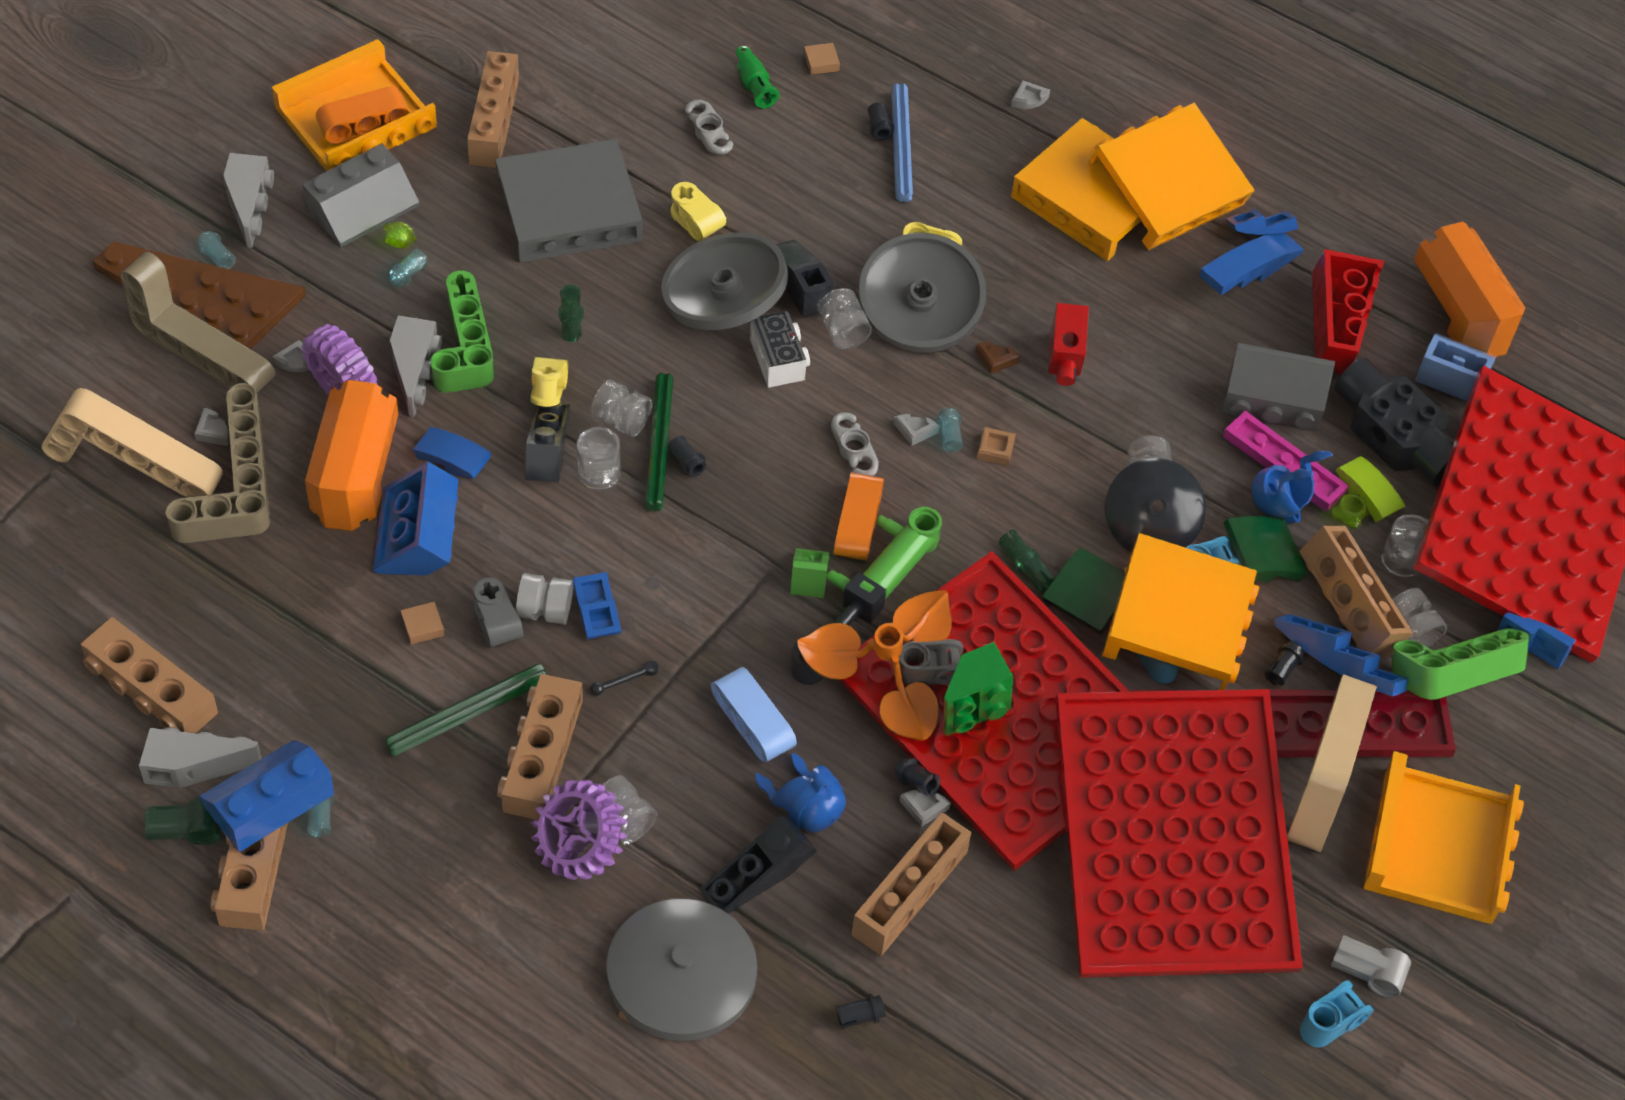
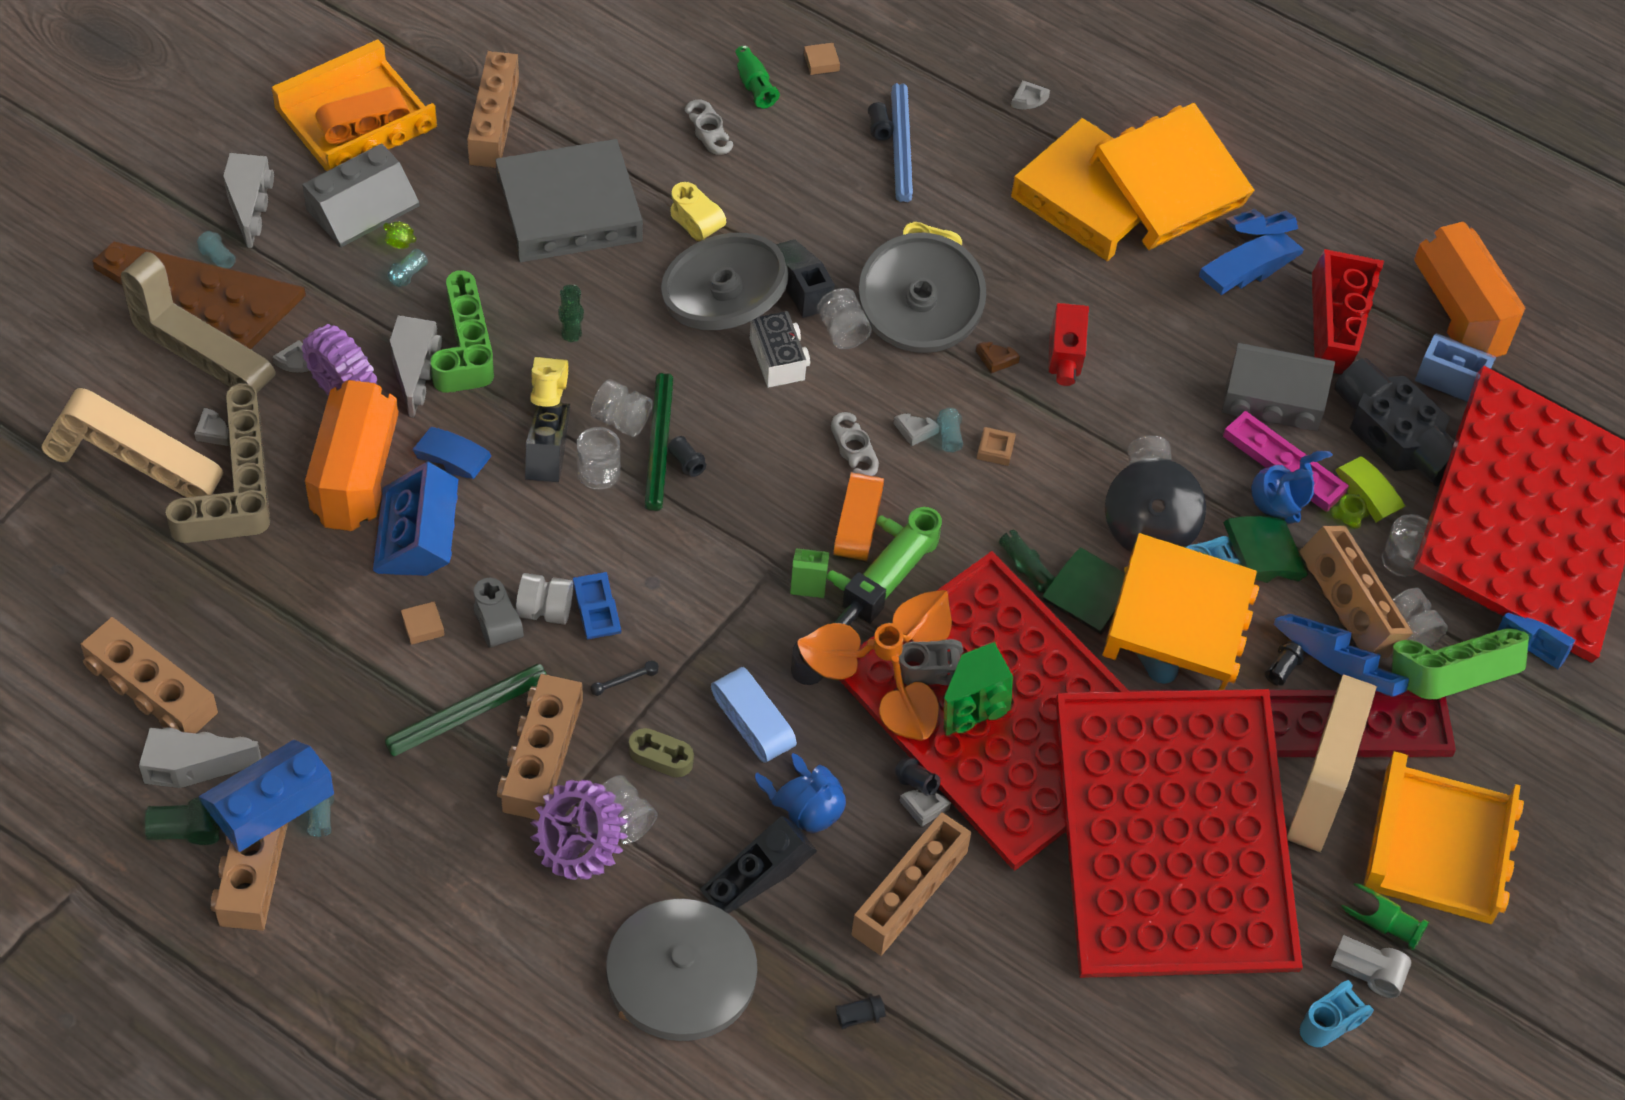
(661, 752): none -> olive beam
(1391, 919): none -> green piece

